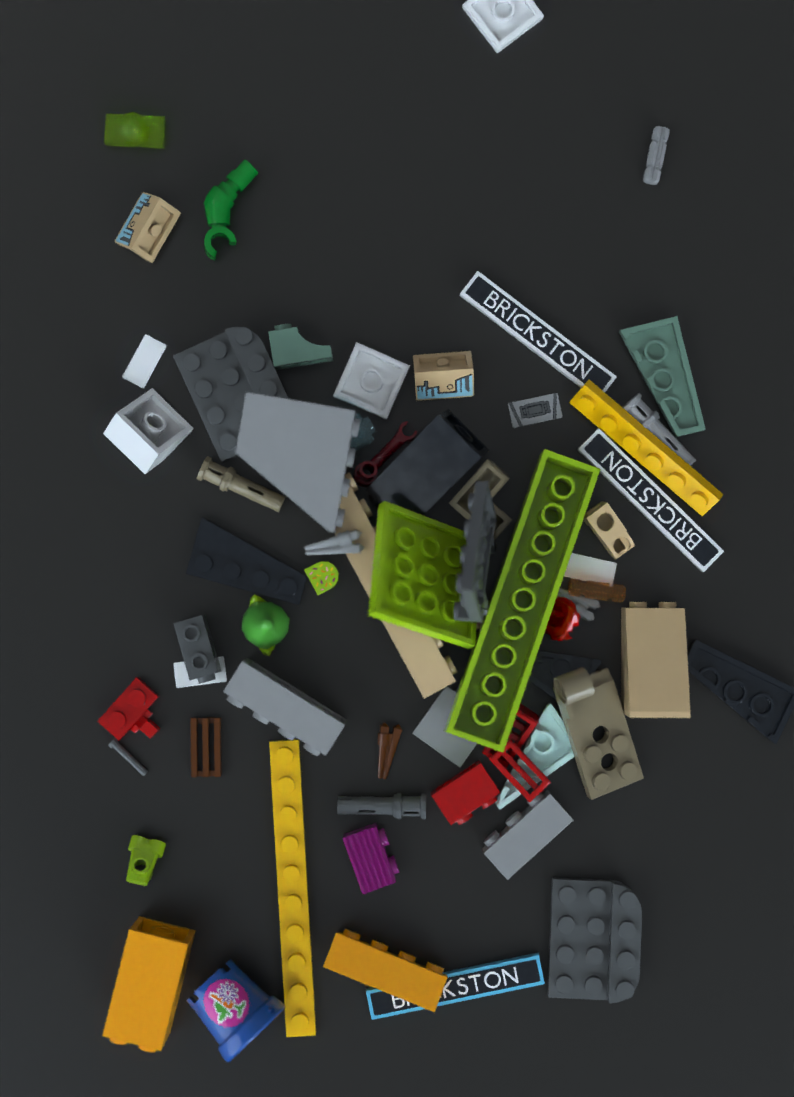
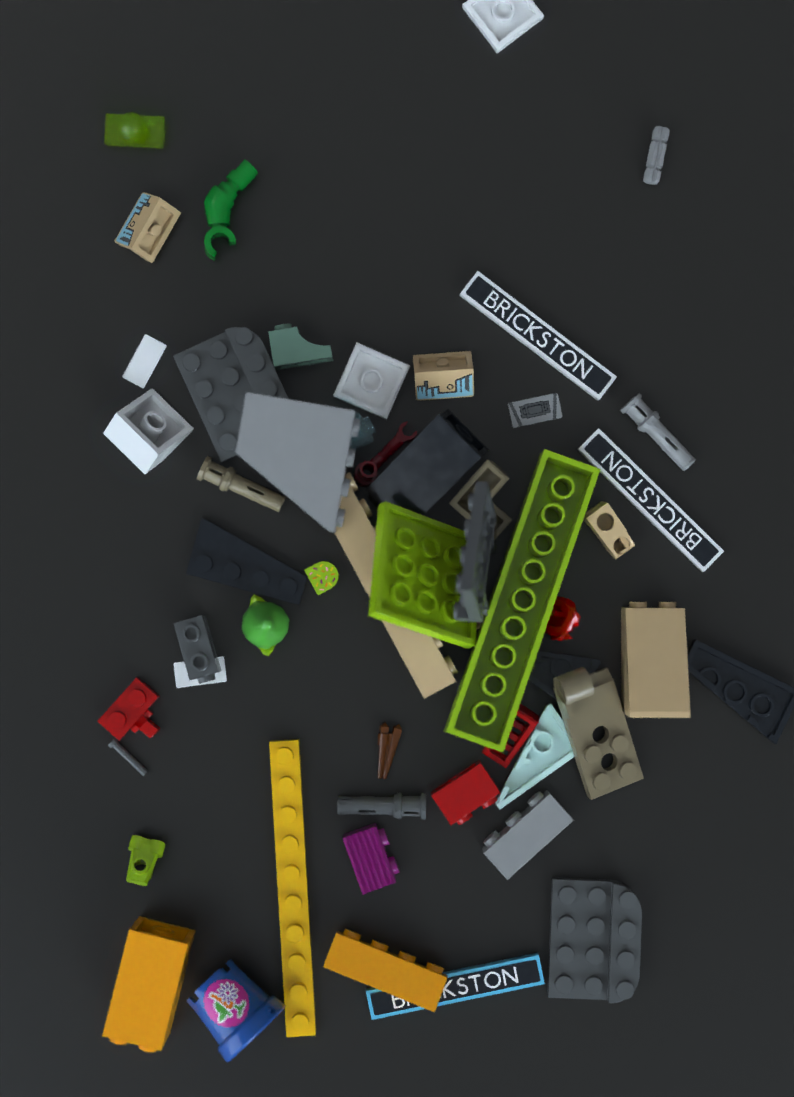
(194, 721): reddish brown tile -> none
(284, 706): light grey brick -> none
(336, 545): light grey piece -> none
(432, 730): light grey tile -> none
(537, 789): red tile -> none
(582, 604): light grey piece -> none
(590, 569): white sticker -> none
(596, 590): clear orange axle -> none
(646, 448): yellow plate -> none
(665, 367): sand green wing -> none

